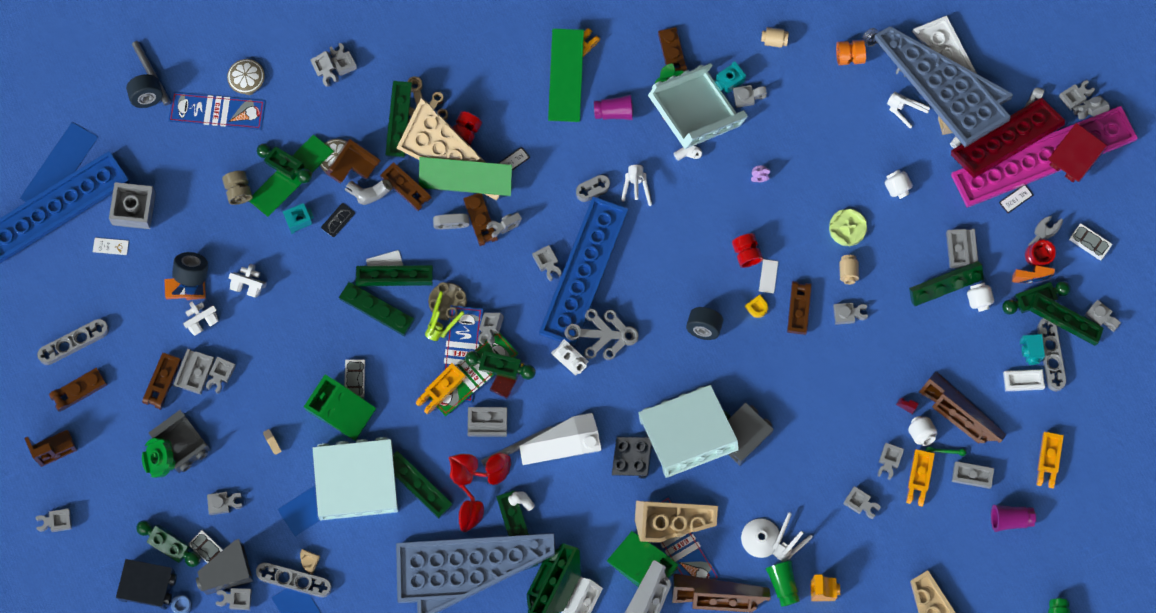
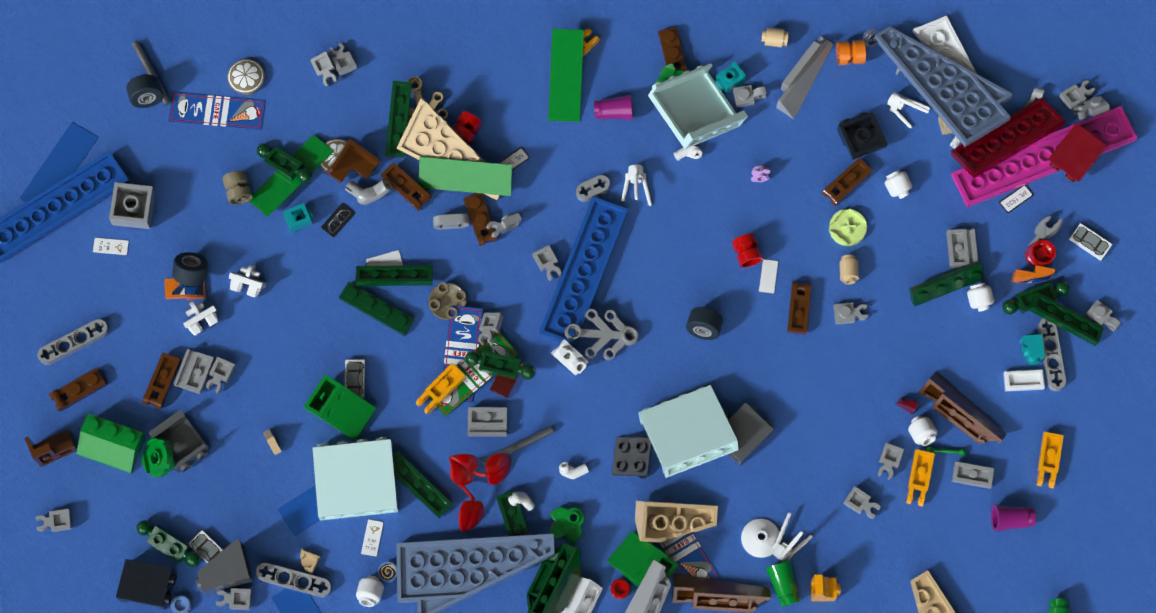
(110, 443): none -> green slope
(220, 503): light grey plate -> none
(369, 591): none -> white head
(372, 538): none -> white sticker
(387, 572): none -> tile
(435, 329): lime plant -> none
(565, 526): none -> green plate
(568, 439): white wedge -> none
(571, 472): none -> white arm
(620, 589): none -> red tile
(757, 307): yellow tile -> none
(803, 76): none -> light grey wedge
(847, 181): none -> reddish brown plate
(861, 135): none -> black plate

